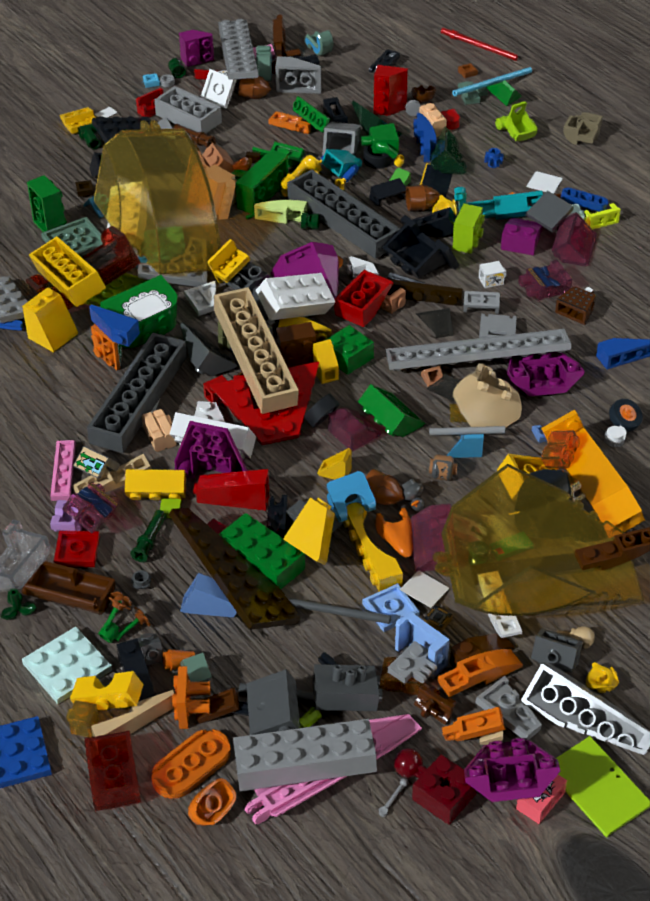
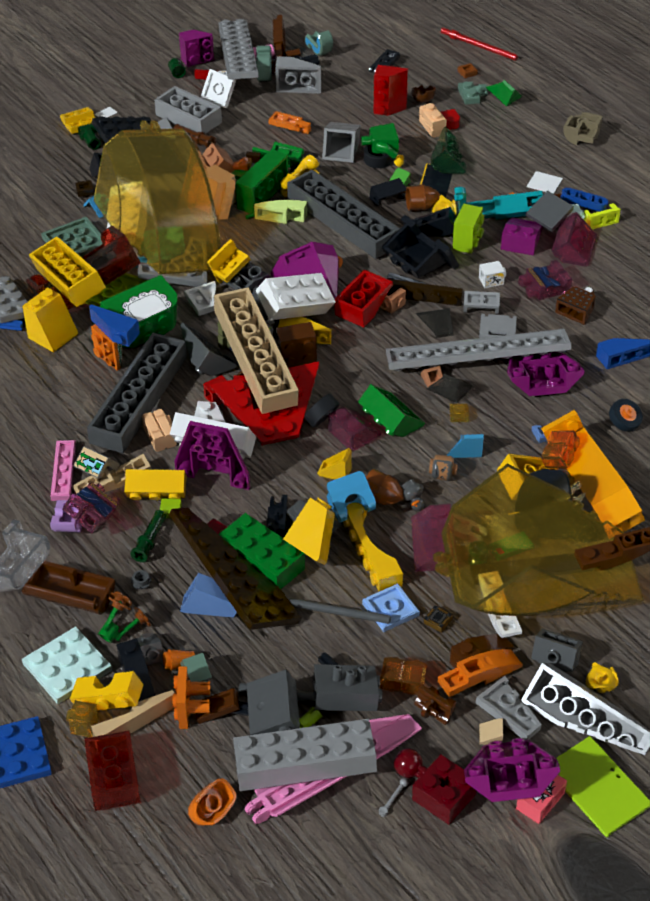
(14, 598): dark green plant -> none
(46, 203): green brick -> none
(77, 548): red plate -> none
(146, 103): red hinge -> none
(151, 80): medium azure tile -> none
(167, 80): light grey tile -> none
(191, 763): orange tile -> none
(234, 489): red slope -> none
(254, 88): dark orange helmet -> none
(310, 114): green bracket -> none
(310, 221): dark green wheel -> none
(328, 365): yellow slope -> none
(341, 117): black window -> none
(341, 163): teal torso -> none
(351, 349): green brick -> none
(356, 266): white slope -> none
(367, 118): clear green wedge -> none
(398, 533): orange animal -> none
(411, 629): light blue panel -> none
(412, 107): light grey tile -> none
(412, 663): light grey hinge -> none
(424, 588): white sticker -> none
(425, 136): blue slope -> none
(467, 430): light grey bar -> none
(475, 725): orange hinge -> none
(487, 399): tan animal -> none
(492, 81): medium azure piece -> none
(494, 157): blue gear -> none
(517, 124): lime piece -> none
(581, 633): tan piece -> none
(615, 436): white piece -> none

